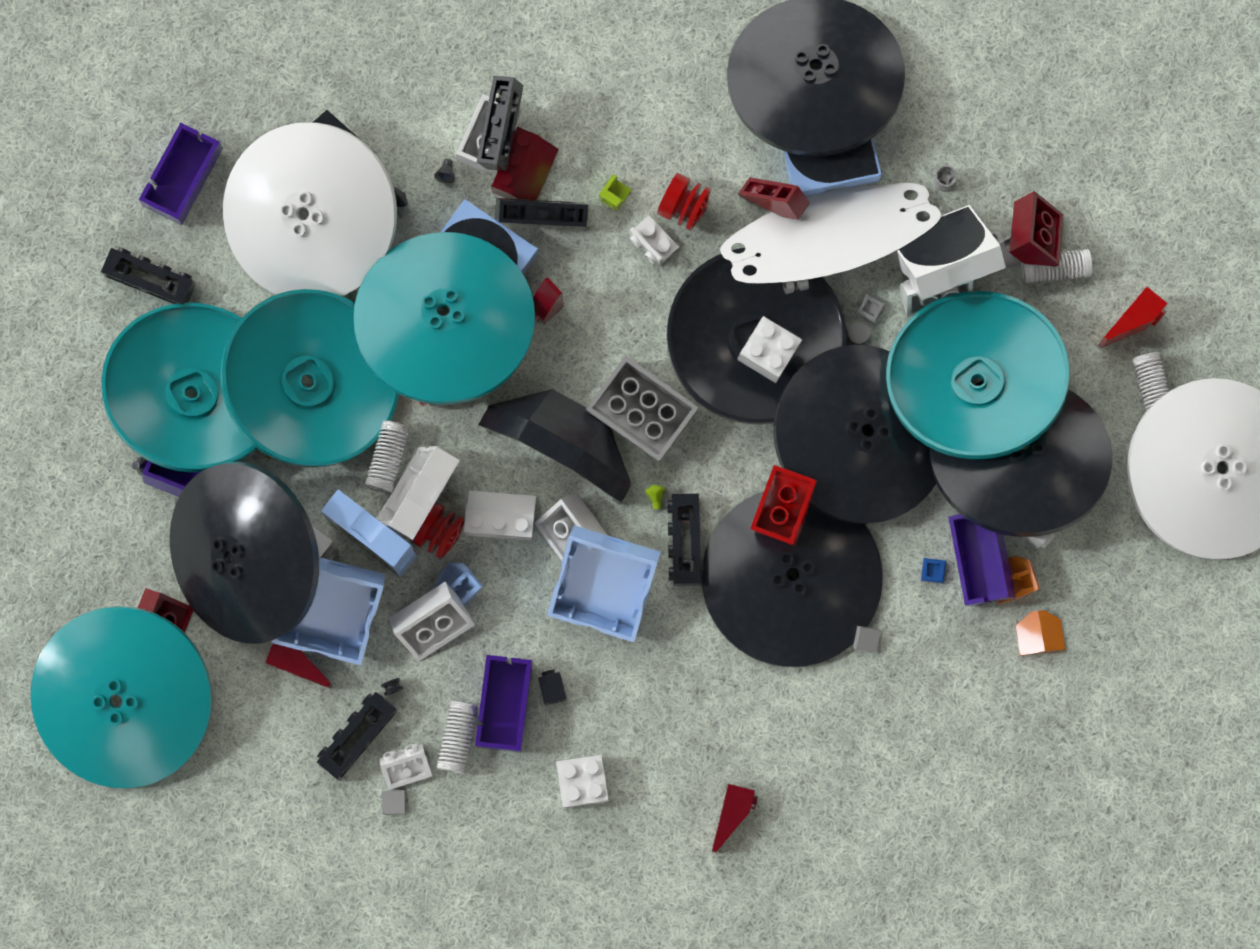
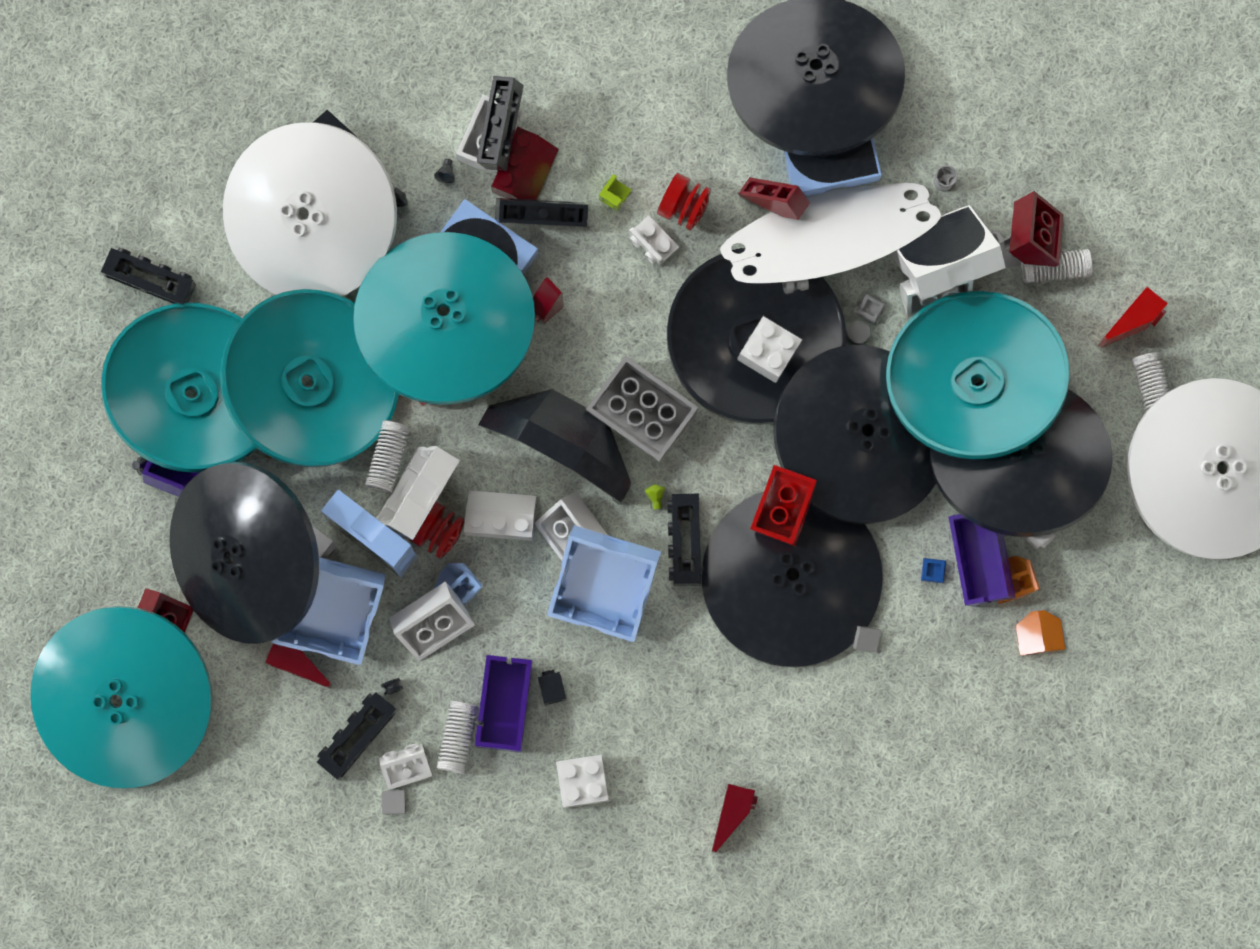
(181, 173): dark purple piece -> none

